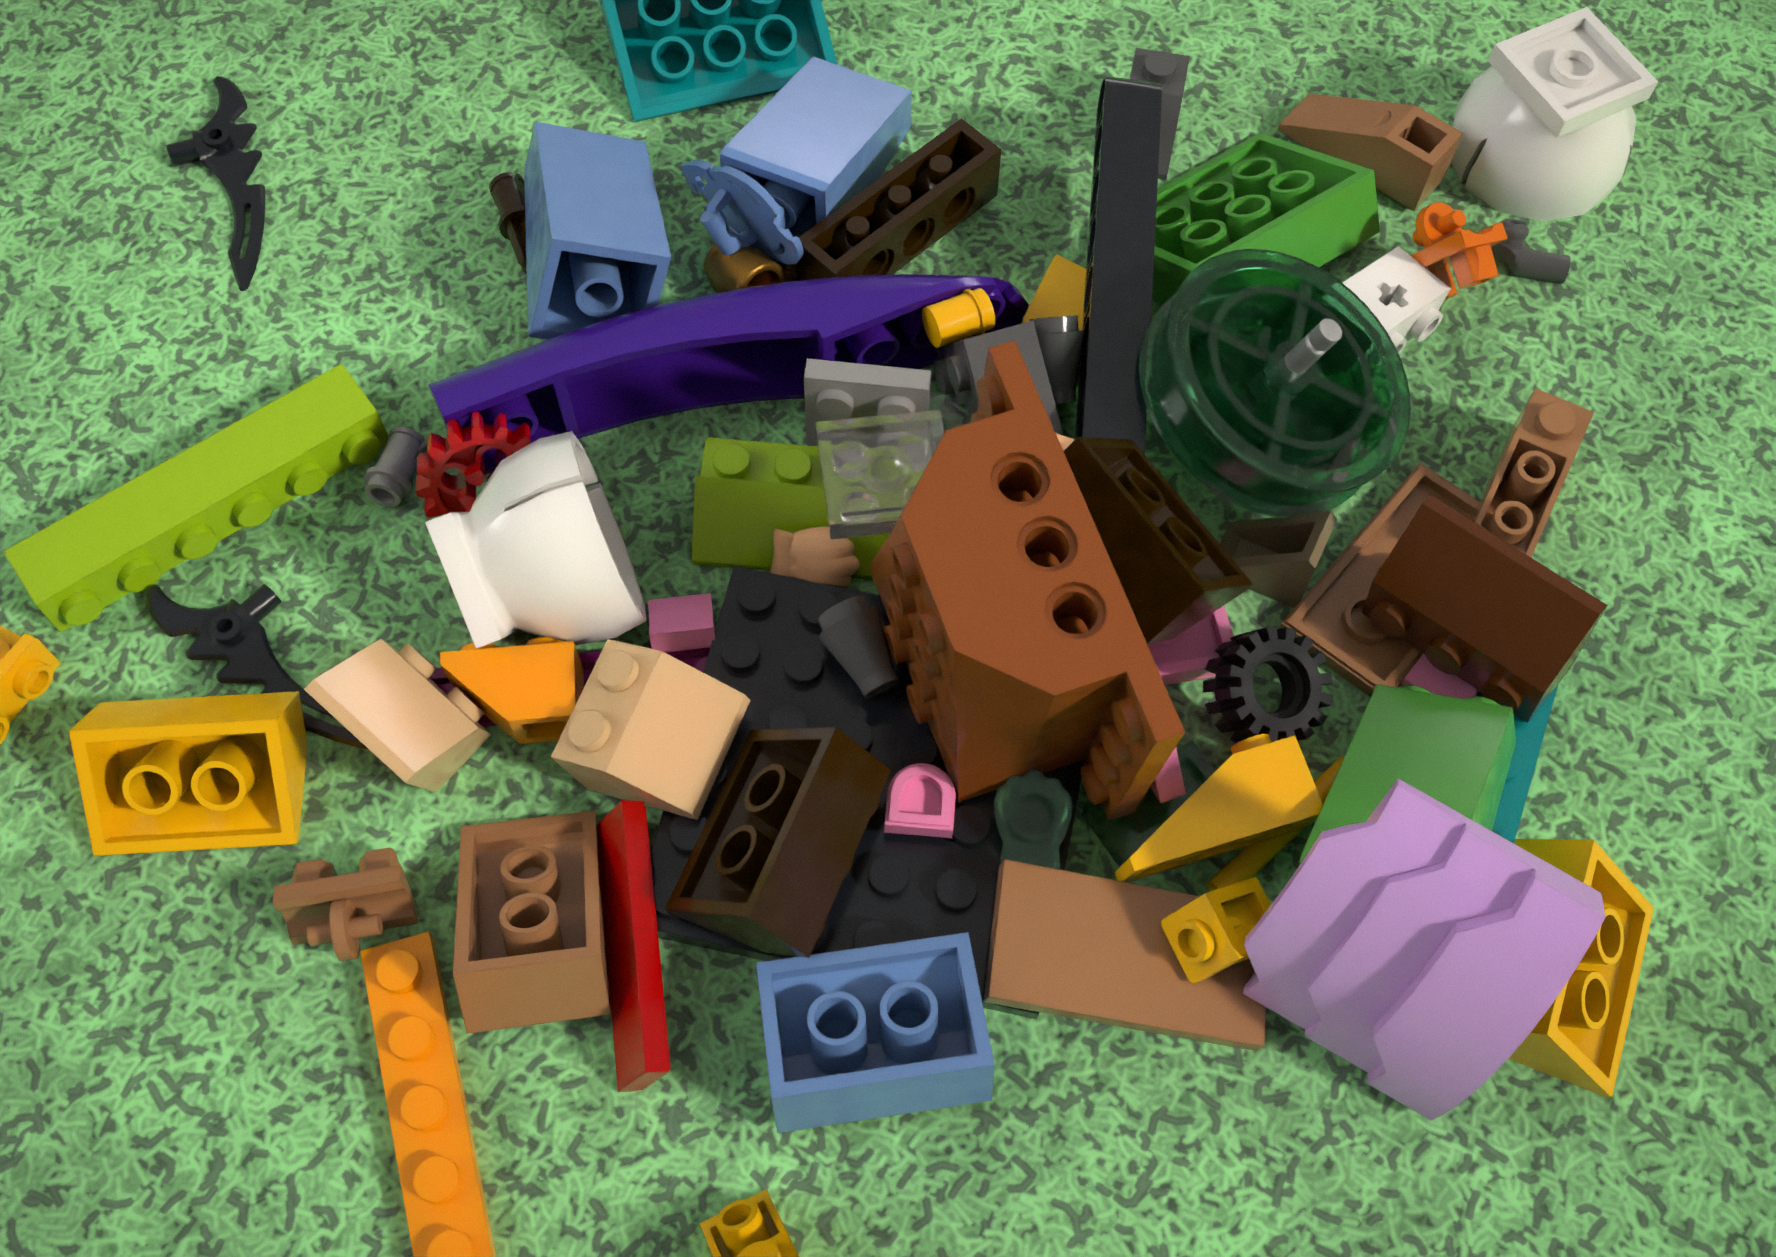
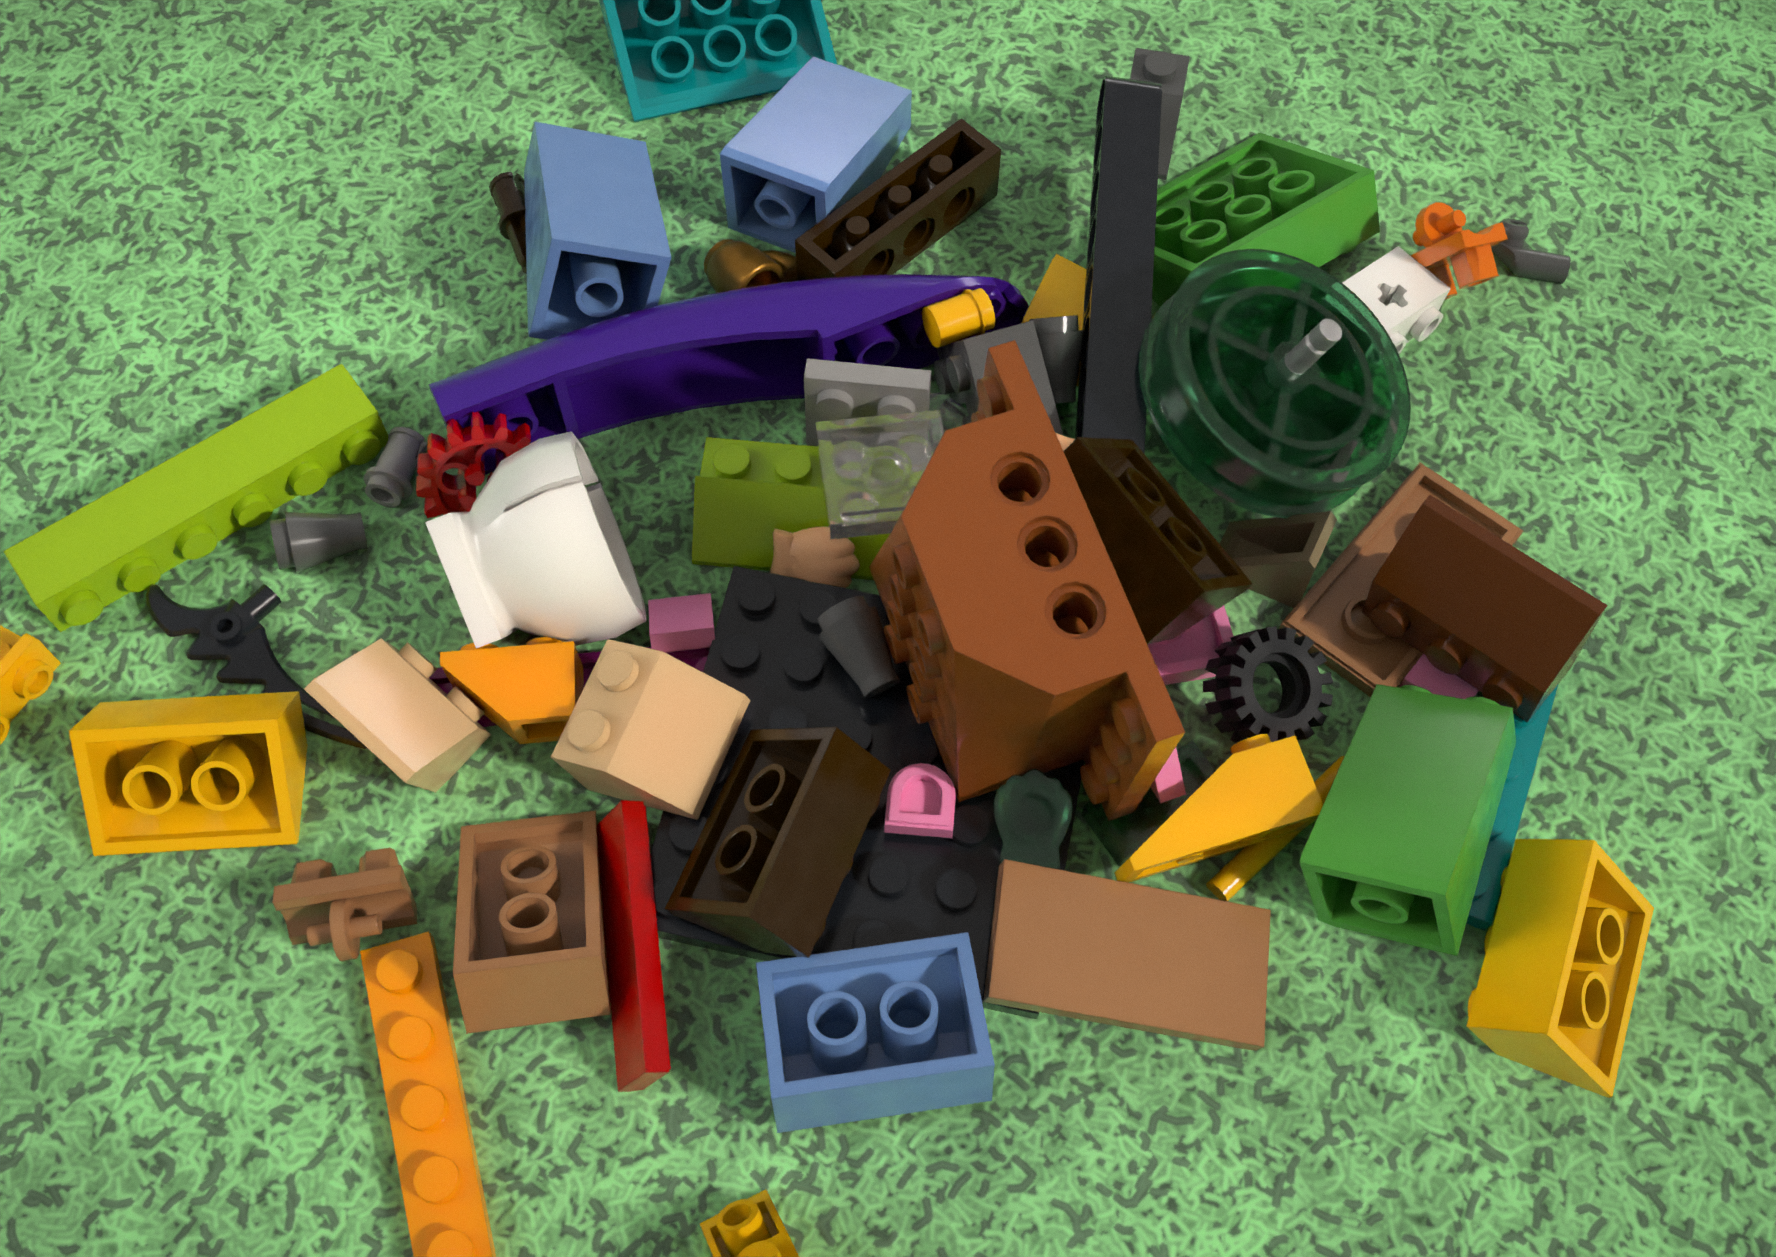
(221, 151): black piece -> none
(315, 538): none -> dark grey cone
(741, 212): medium blue shield -> none
(1213, 928): yellow bracket -> none
(1394, 139): medium nougat slope -> none
(1420, 947): lavender slope -> none
(1532, 469): medium nougat slope -> none
(1551, 119): white plate -> none

